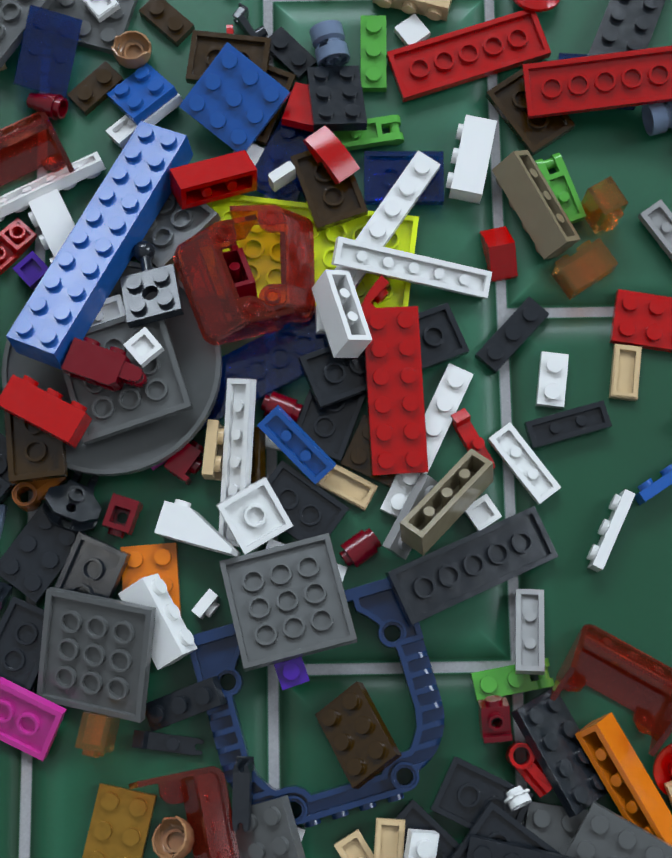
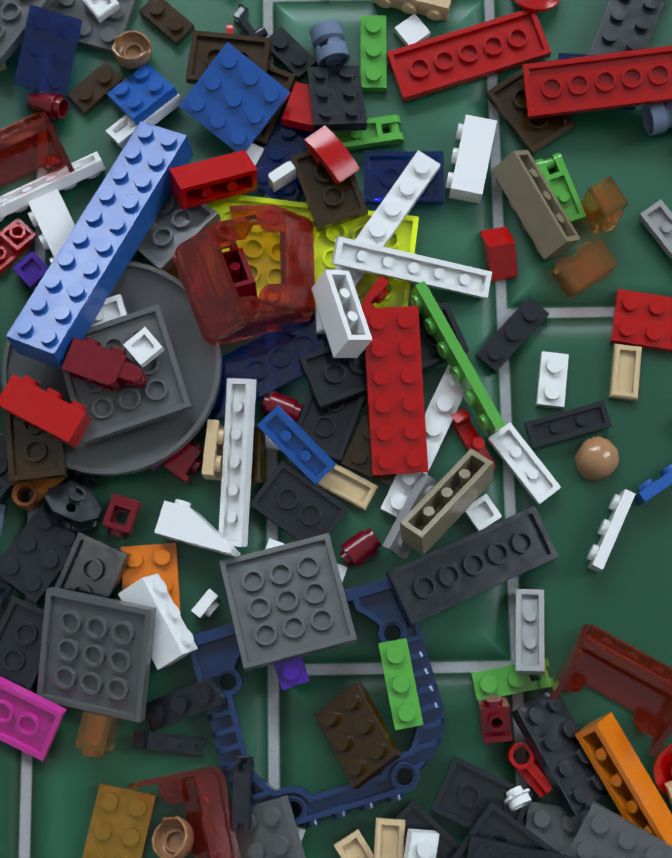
(139, 285): plate -> none
(254, 515): white tile -> none
(400, 684): none -> bright green plate
(461, 368): none -> bright green plate
(596, 459): none -> medium nougat hair

